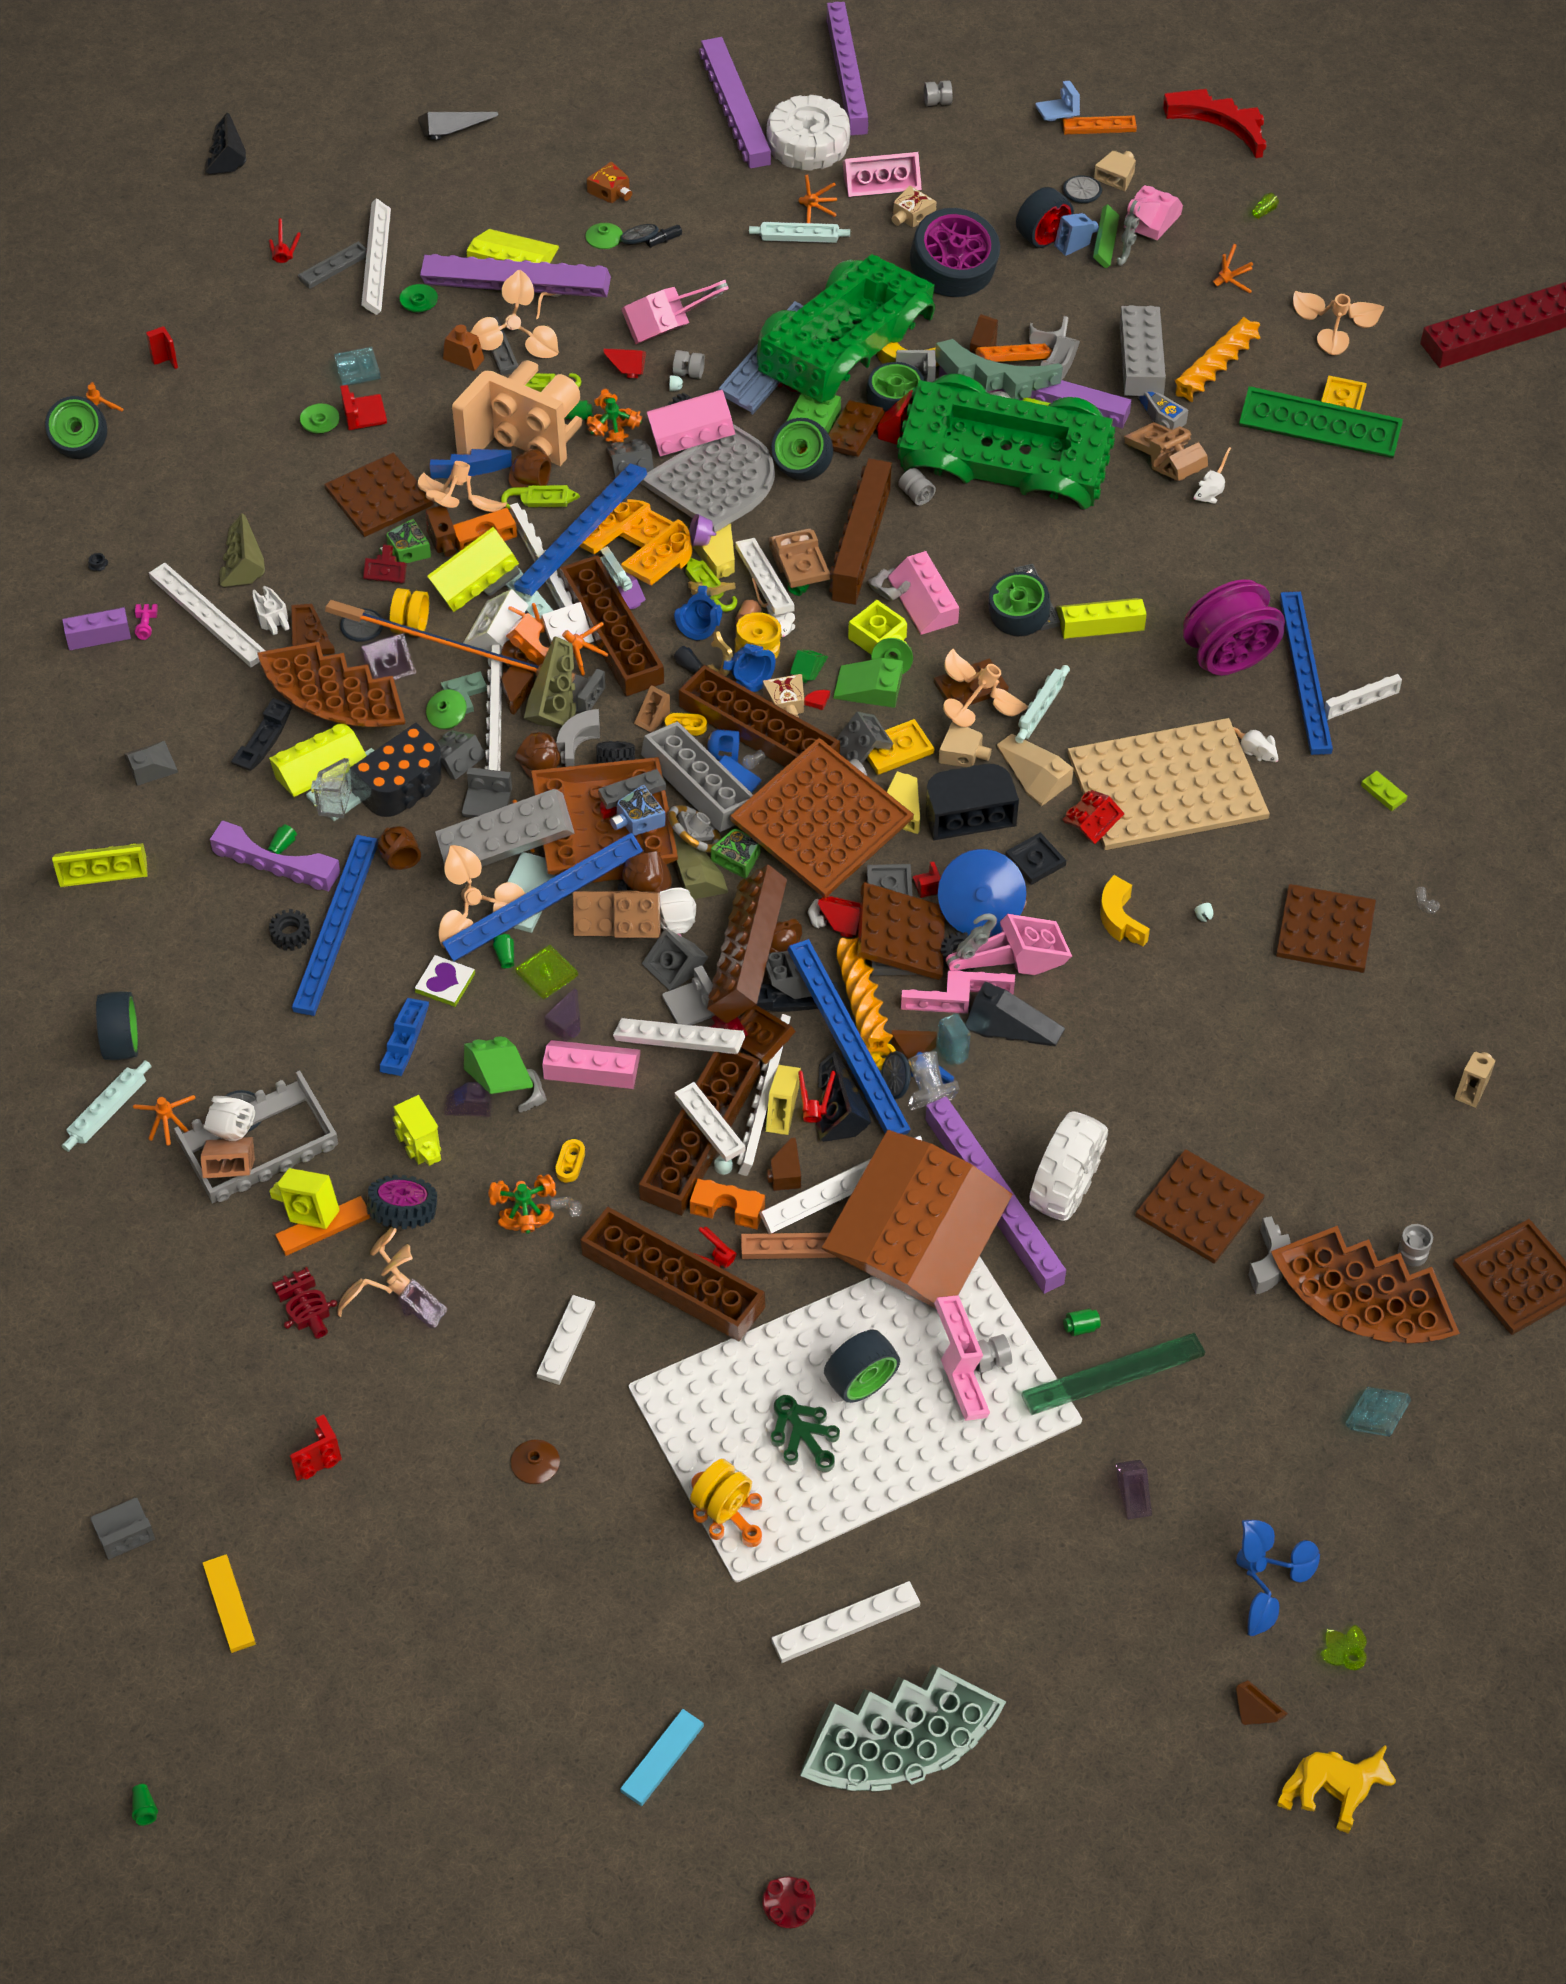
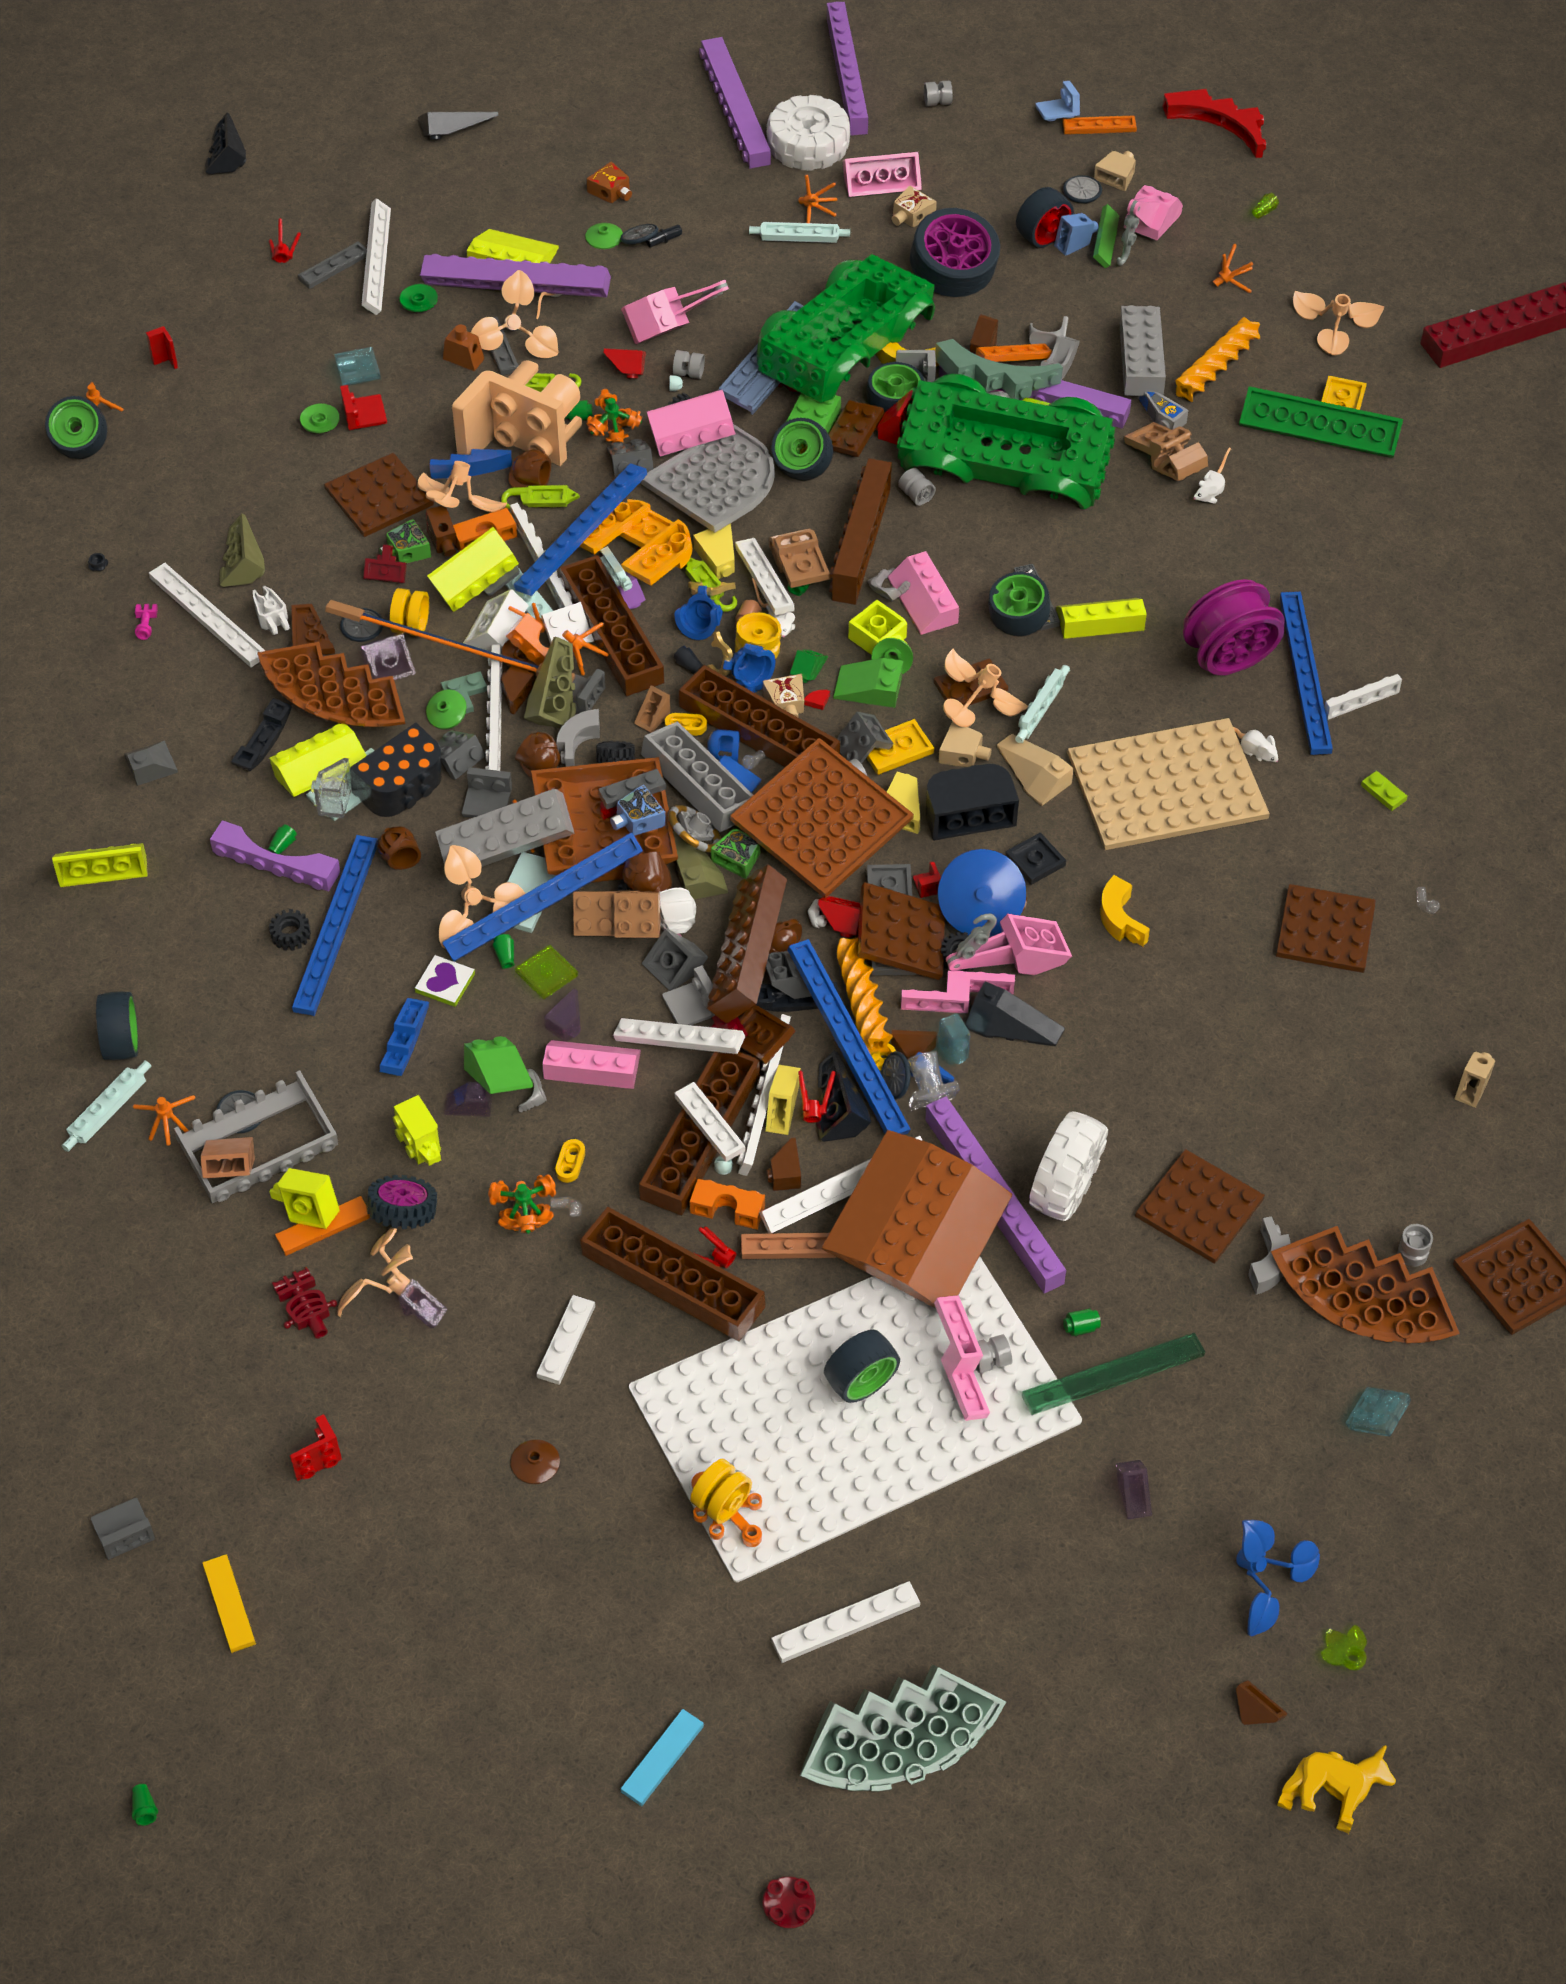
(96, 628): medium lavender slope -> none
(229, 1118): white piece -> none
(701, 530): medium lavender piece -> none
(803, 1431): dark green plant -> none
(1094, 815): red bracket -> none
(1203, 911): light aqua hinge -> none

